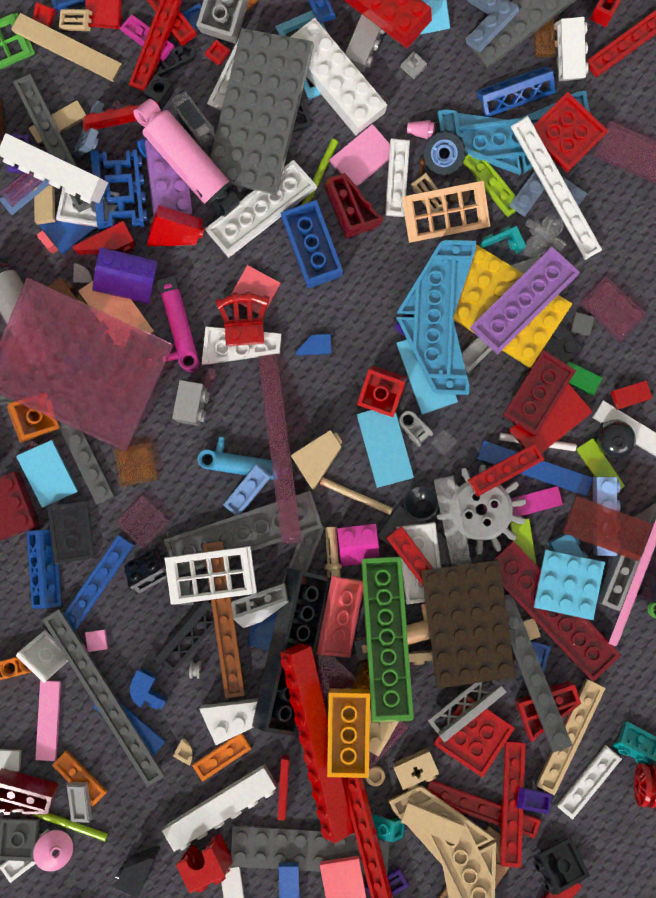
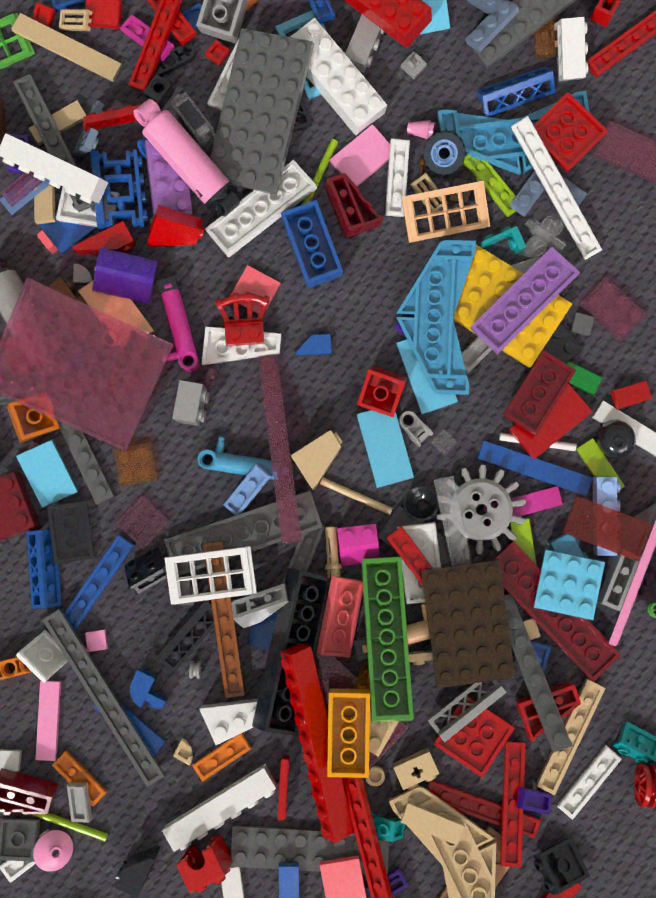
(506, 469): red tile -> none

